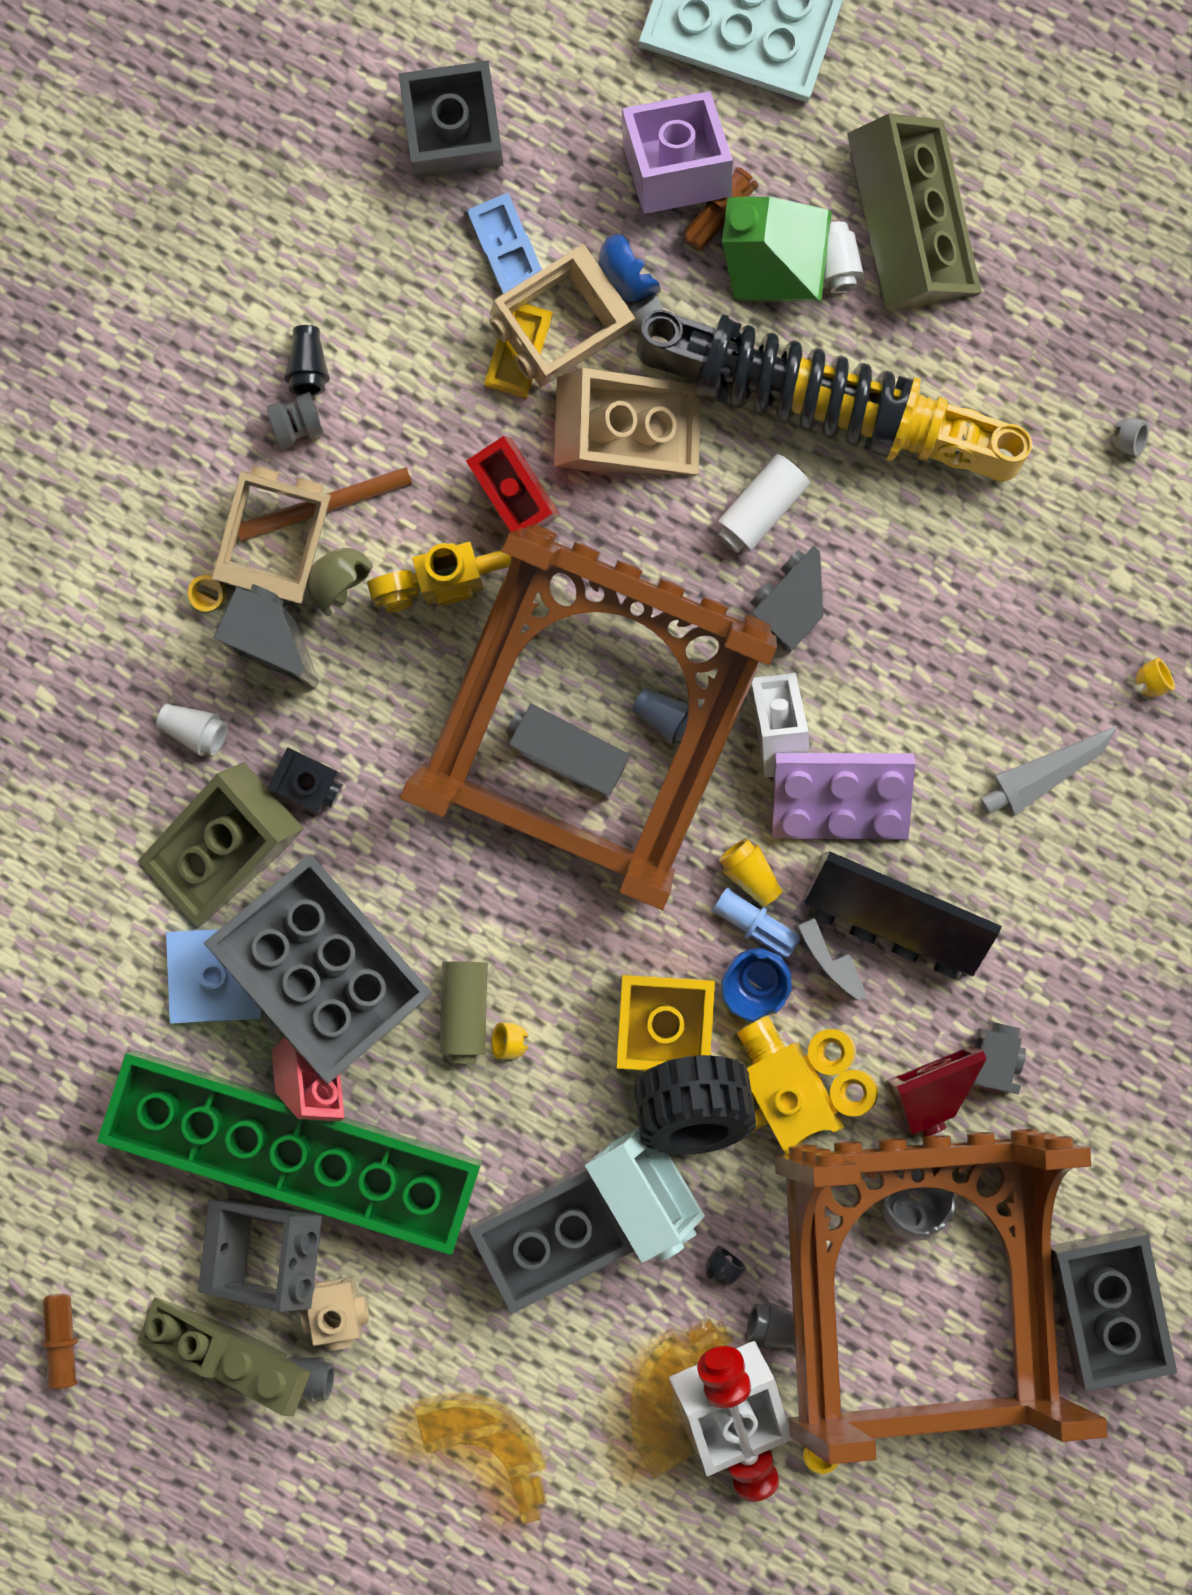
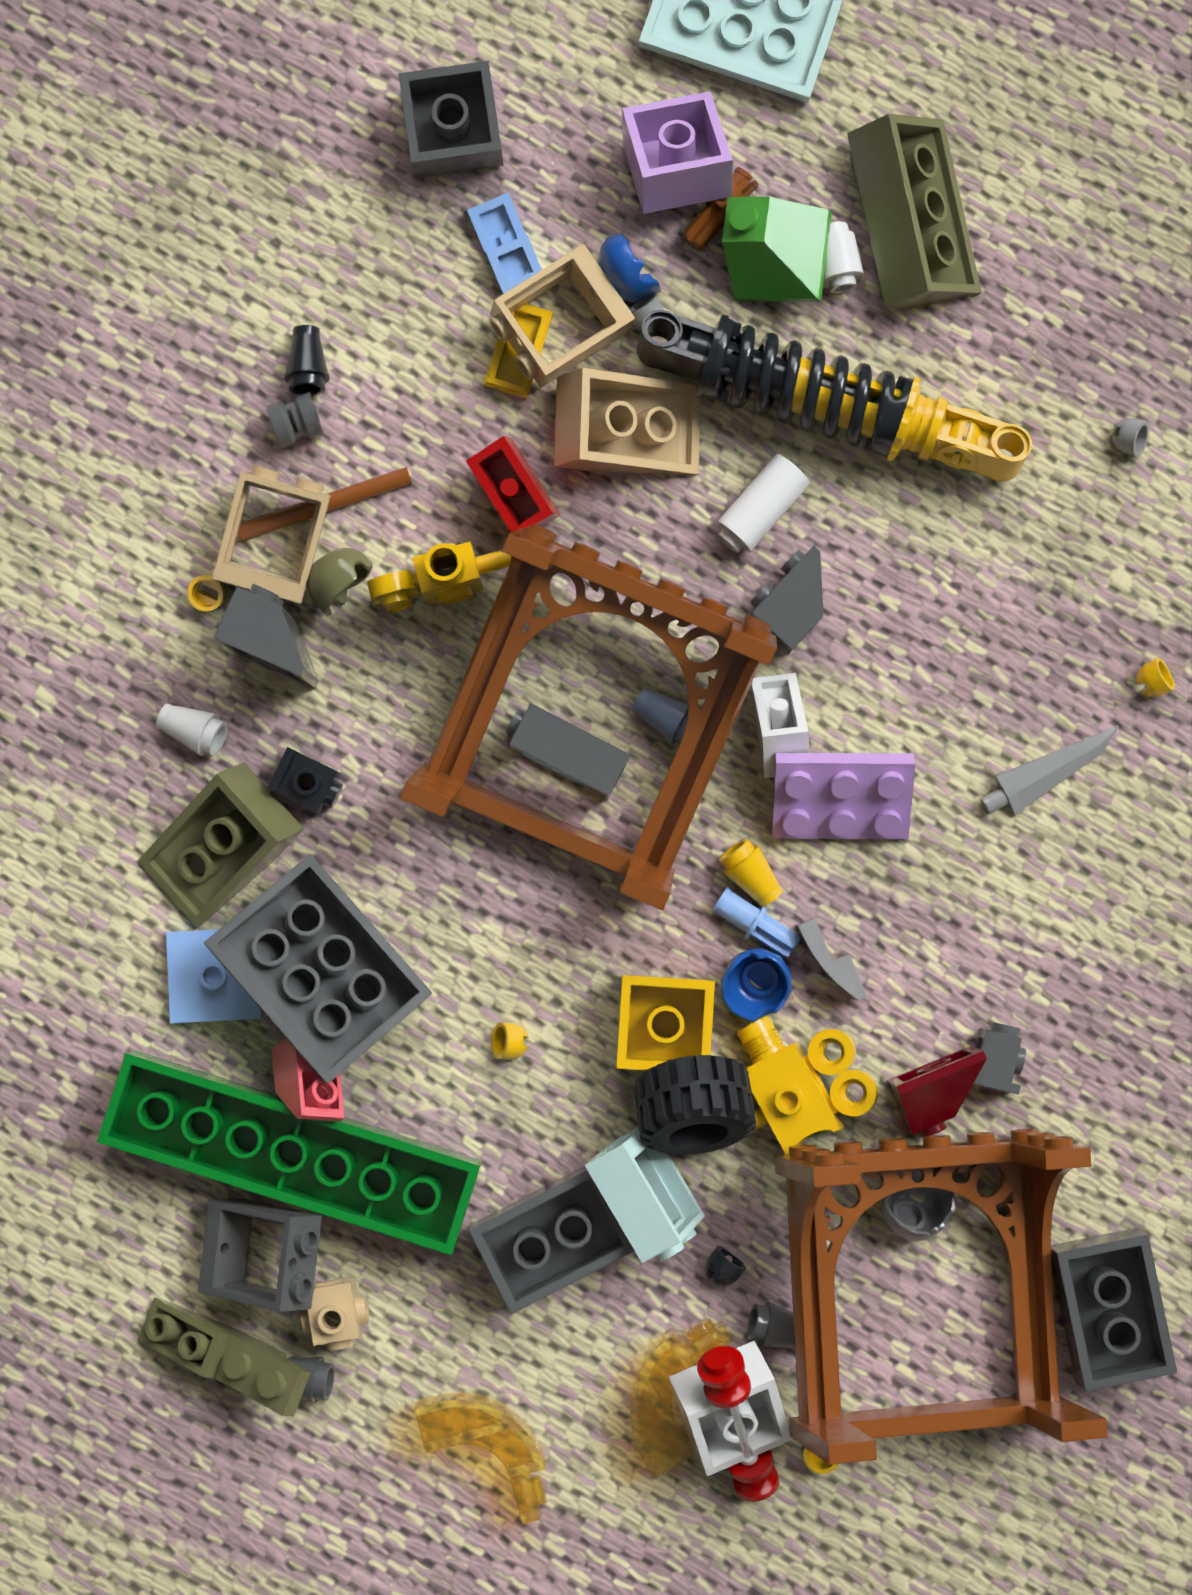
(59, 1341): dark orange axle -> none
(463, 1010): olive brick -> none
(899, 915): black slope -> none

